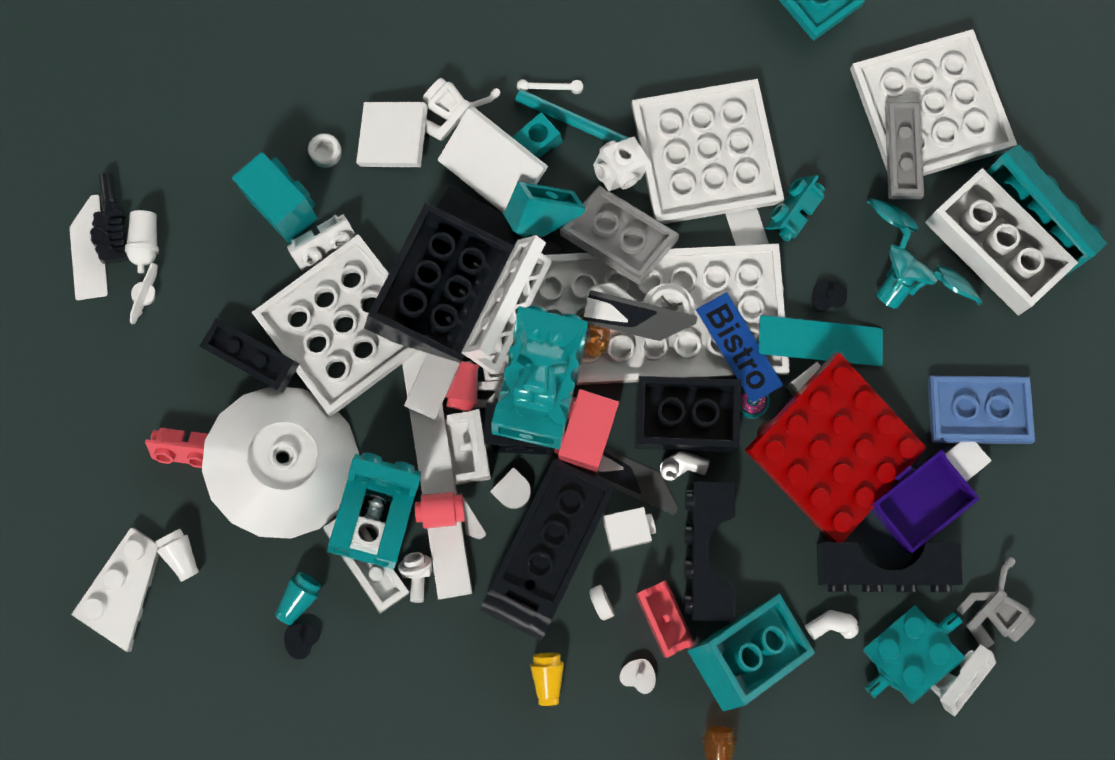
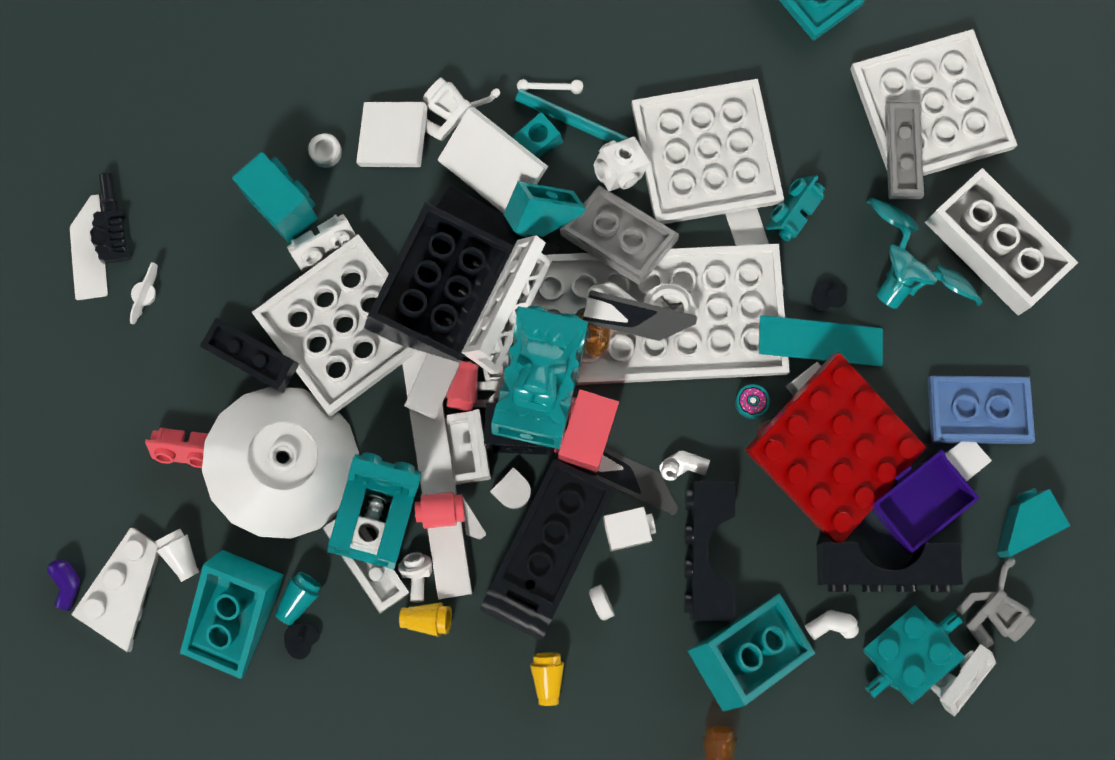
(67, 582): none -> dark purple arm
(142, 239): white piece -> none
(230, 612): none -> teal slope
(427, 619): none -> yellow cone
(638, 674): white piece -> none
(665, 619): coral hinge -> none
(687, 414): black brick -> none
(739, 347): blue sticker -> none
(1030, 521): none -> teal slope
(1041, 197): teal slope -> none

